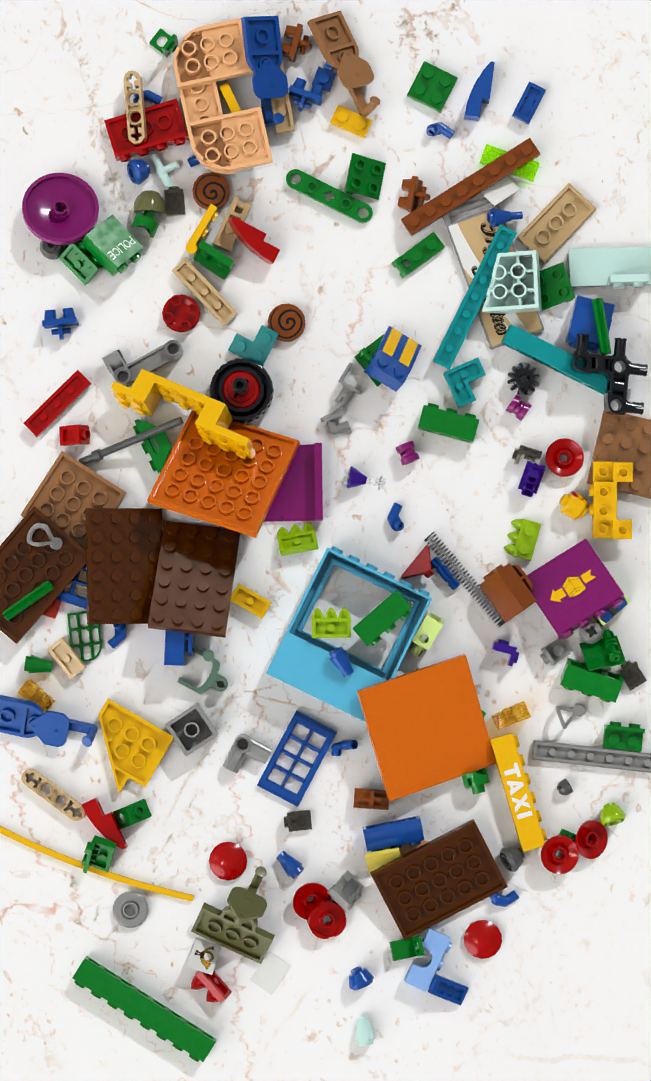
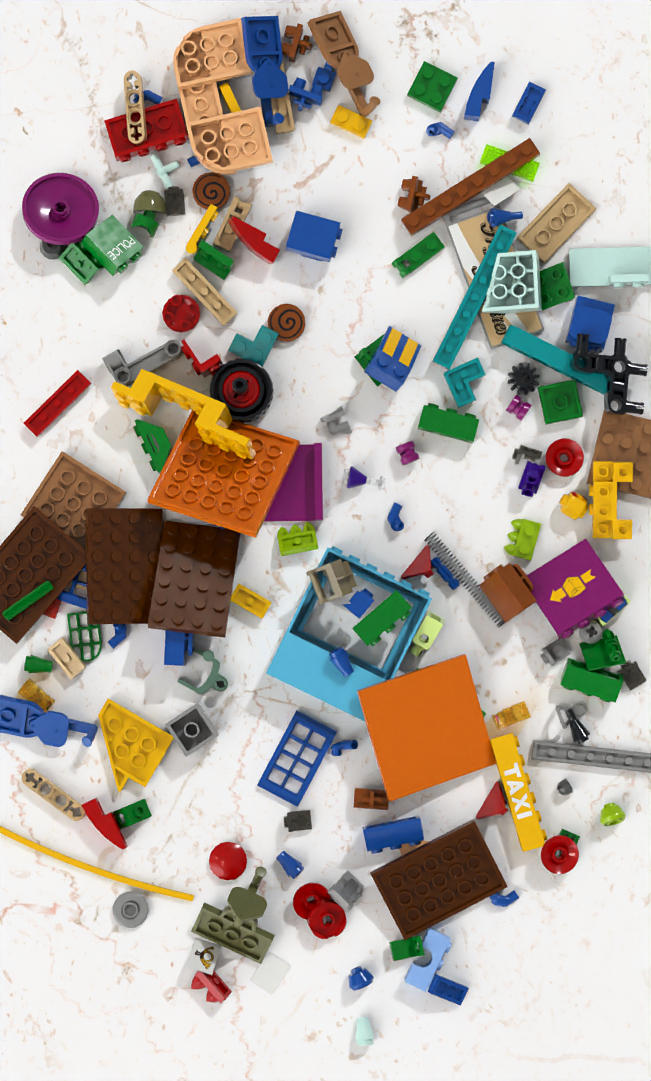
(55, 542): light grey piece -> none
(68, 319): blue hips -> none
(74, 435): red bracket -> none
(98, 454): dark grey bar -> none
(99, 854): green bracket -> none
(138, 171): blue cone -> none
(144, 1008): green brick -> none
(169, 47): green bracket -> none
(207, 367): none -> red bracket
(237, 755): light grey piece -> none
(313, 236): none -> blue brick
(331, 625): lime plate -> none
(339, 578): none -> dark tan piece
(341, 203): green piece -> none
(347, 389): light grey bracket -> none
(360, 602): none -> blue window
(365, 176): green hinge -> none
(379, 858): light yellow piece -> none
(476, 780): green piece -> none
(482, 939): red dish -> none
(493, 804): none -> red piece
(503, 646): dark purple bracket -> none
(512, 858): dark grey cone -> none
(560, 402): none -> green plate
(578, 731): none -> black cone
(591, 839): red dish -> none
(601, 326): green axle -> none
(623, 737): green bracket -> none

